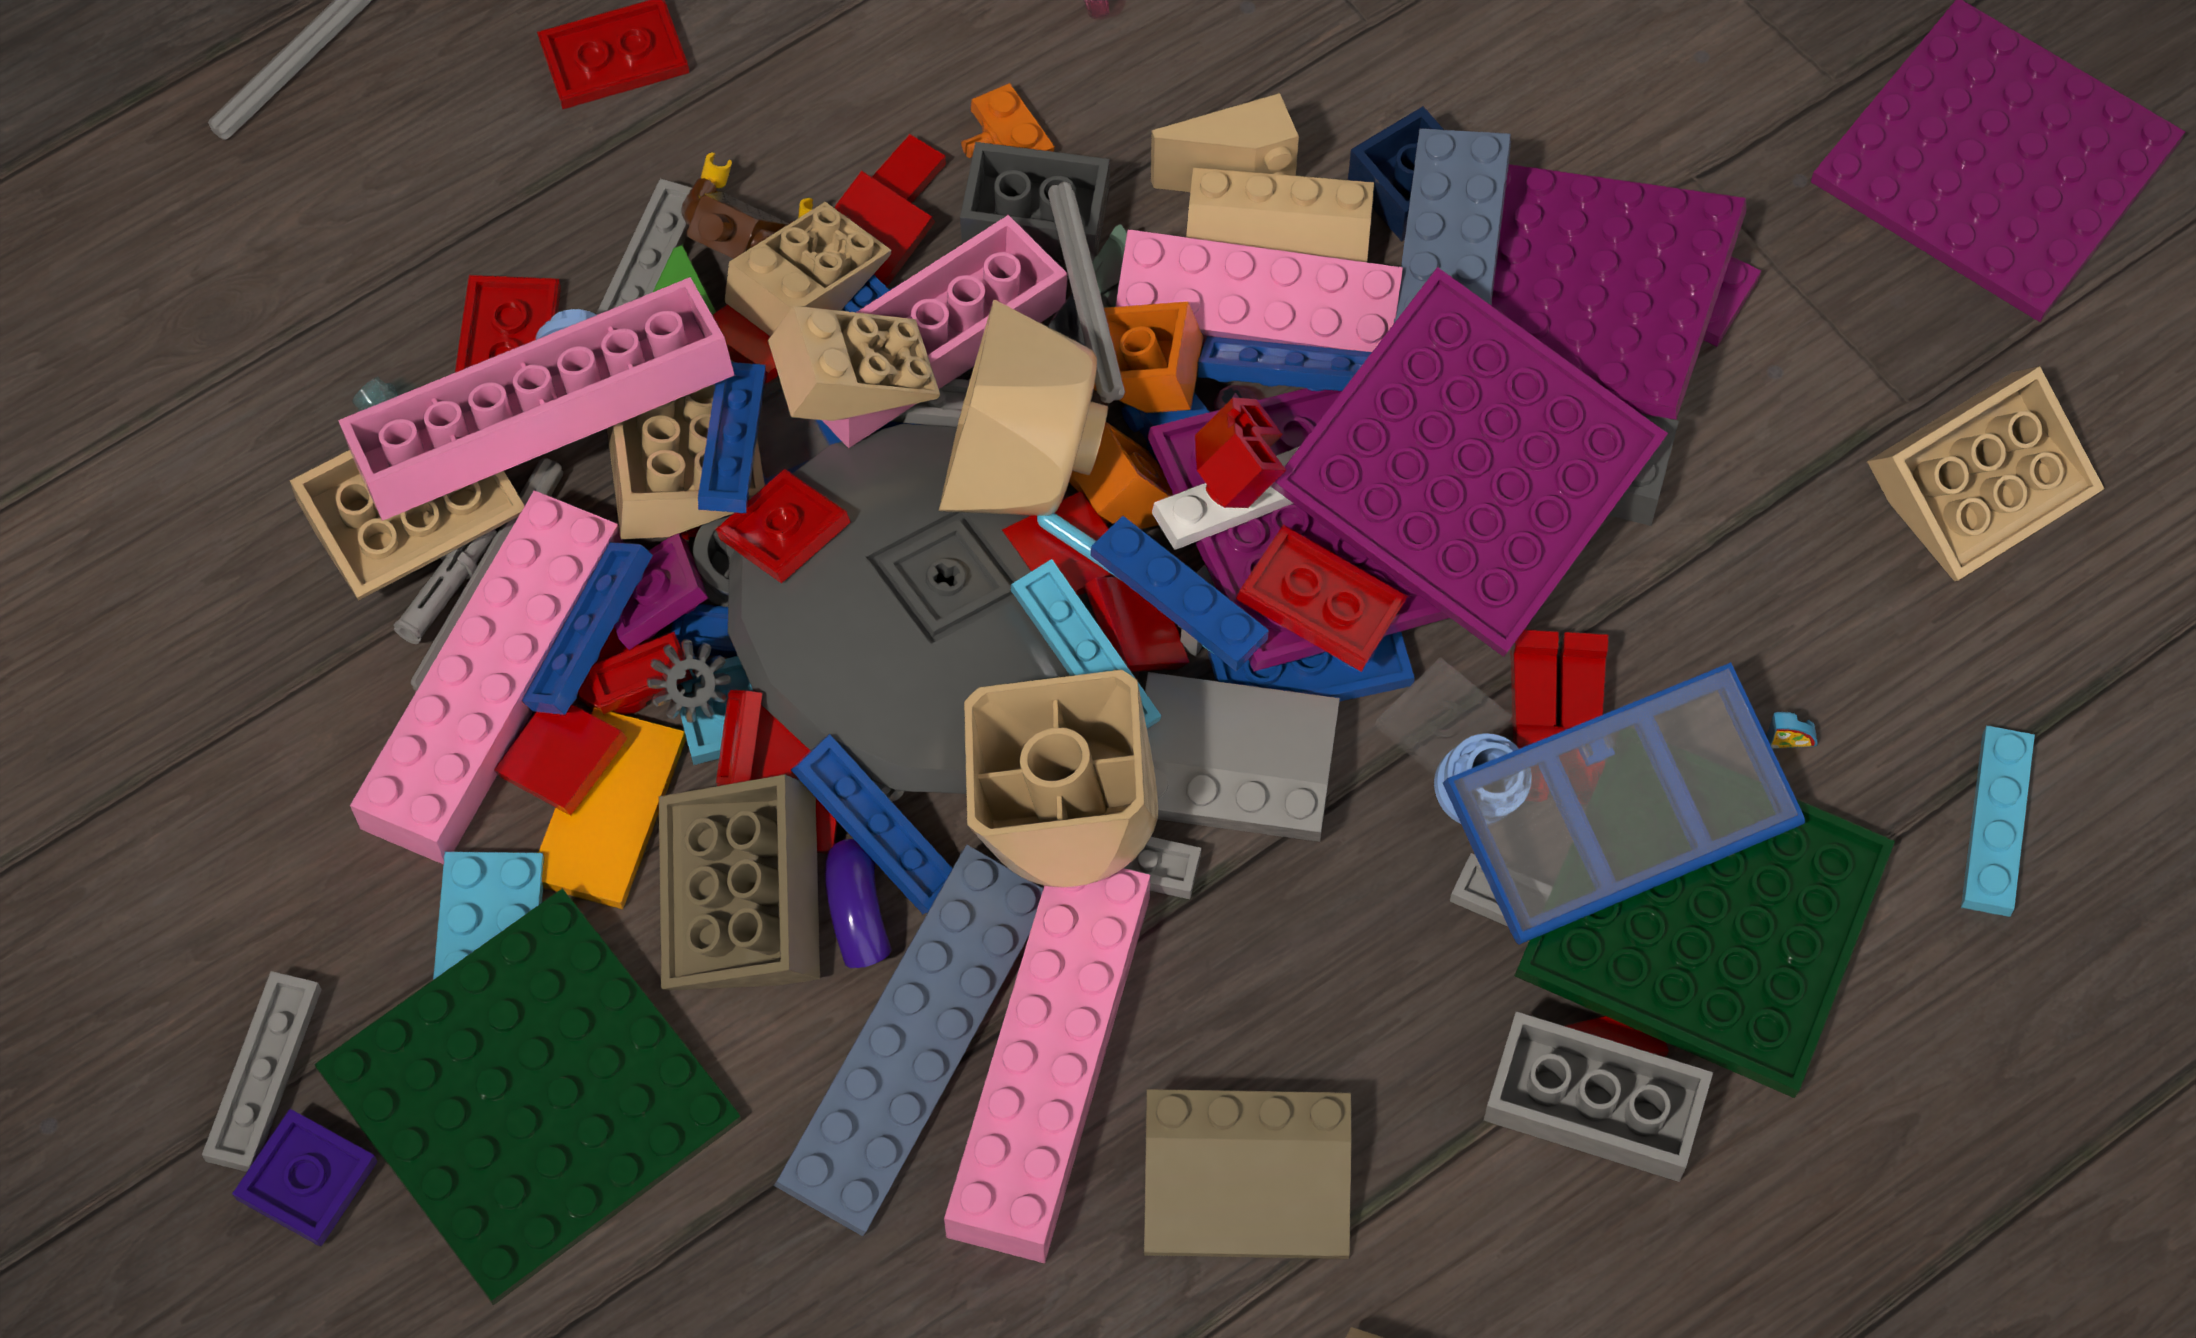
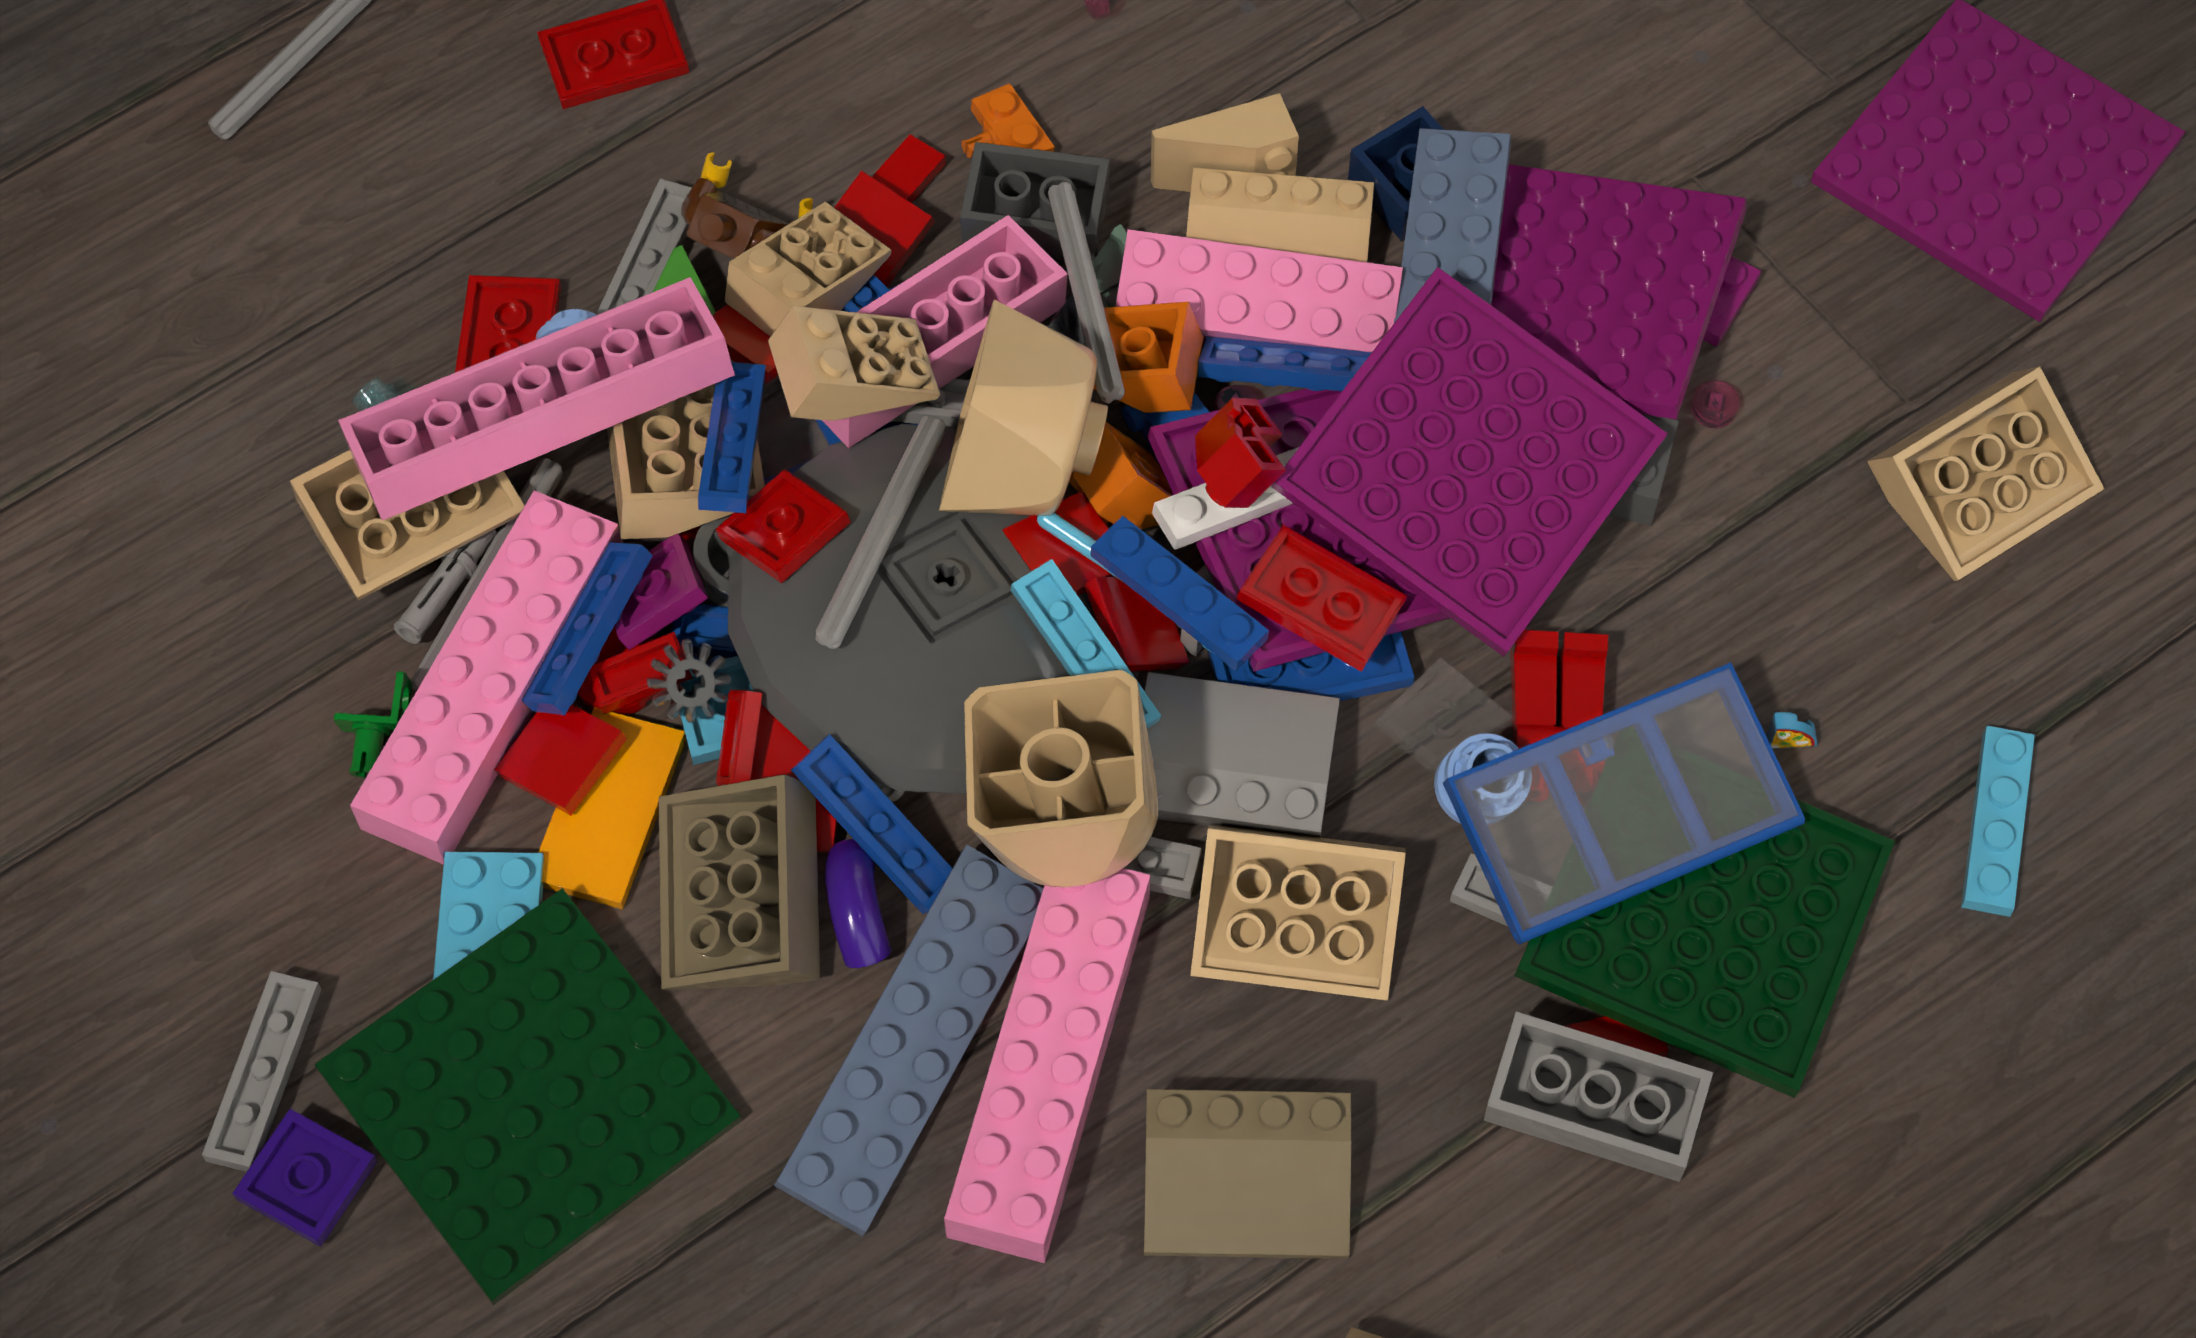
(372, 729): none -> green bracket
(880, 532): none -> light grey axle
(1298, 912): none -> tan slope
(1715, 404): none -> clear pink tile

